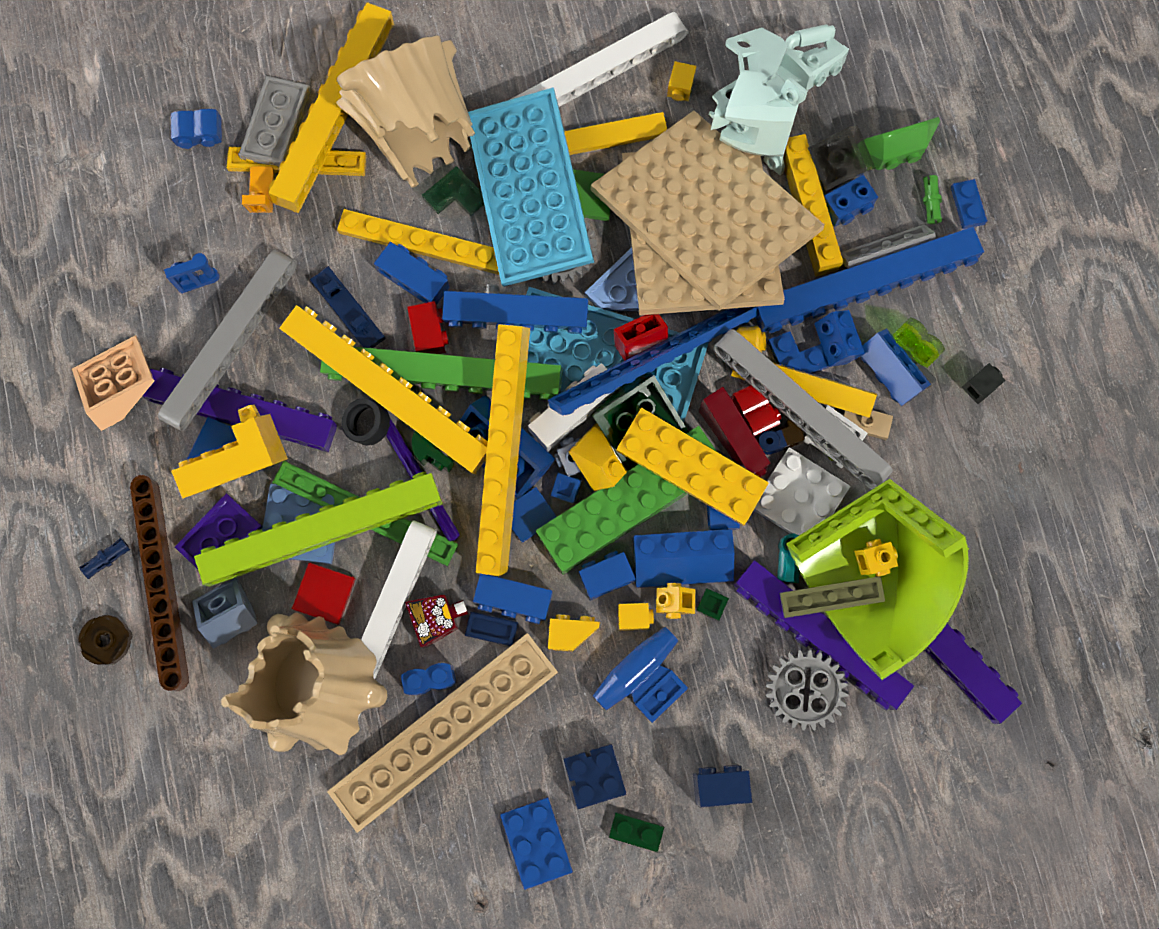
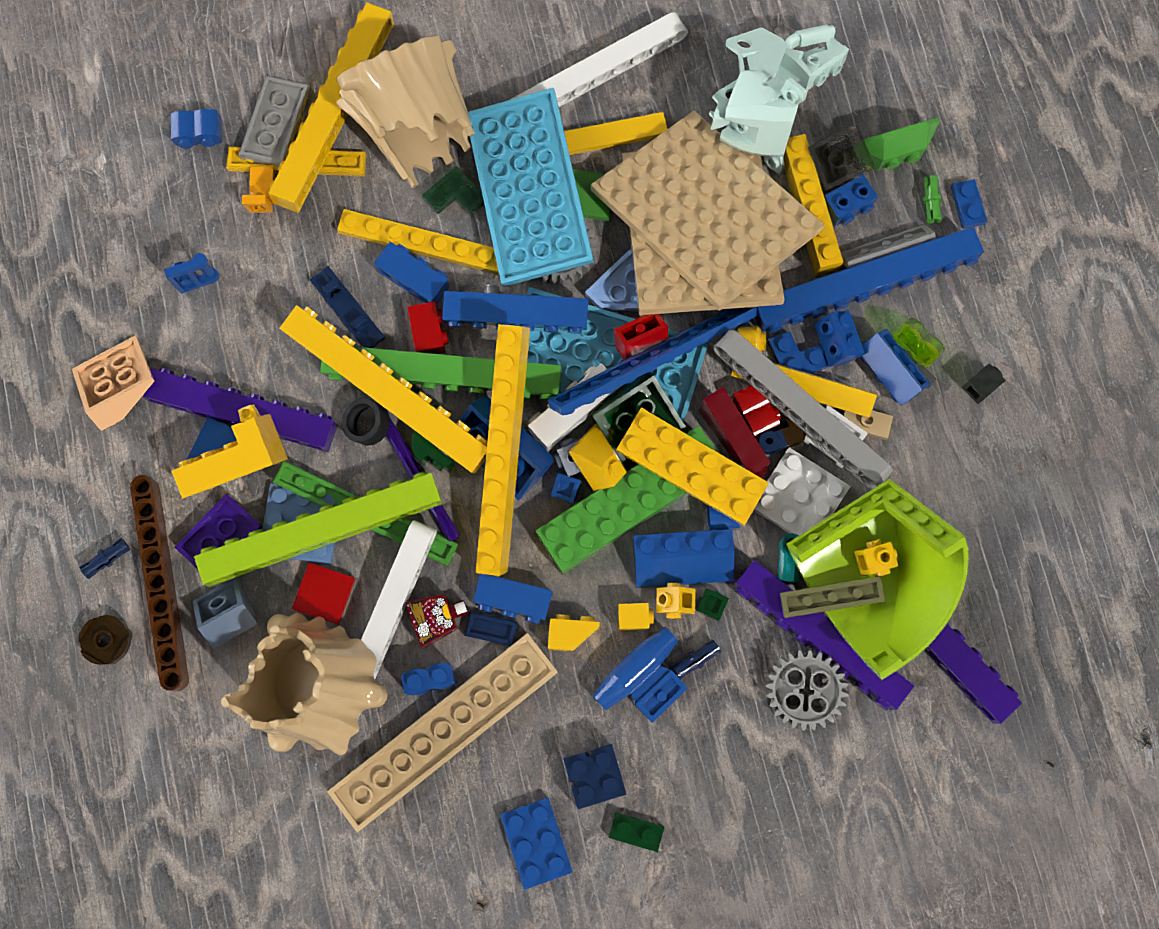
(227, 340): light grey beam -> none
(530, 514): blue piece -> none
(606, 575): blue brick -> none
(681, 81): yellow brick -> none
(696, 659): none -> dark blue pin
(722, 787): dark blue piece -> none

